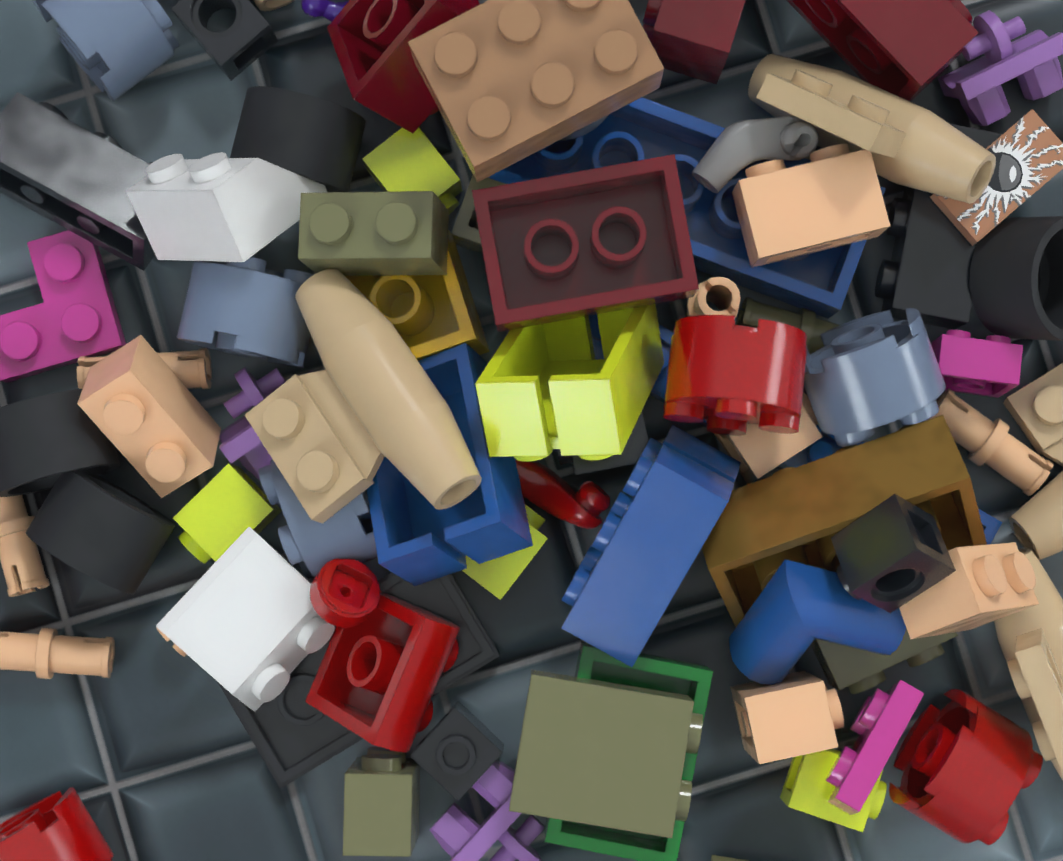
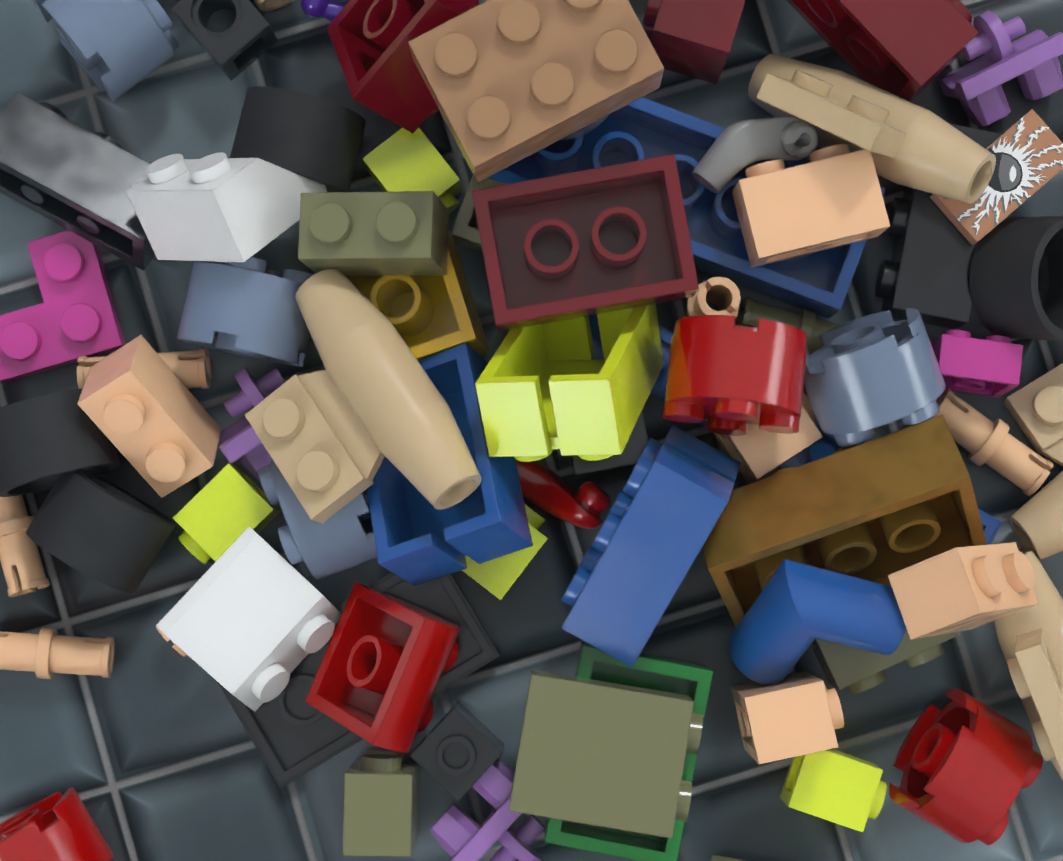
(344, 592): red tile -> none
(879, 730): dark pink plate -> none
(891, 554): black brick -> none

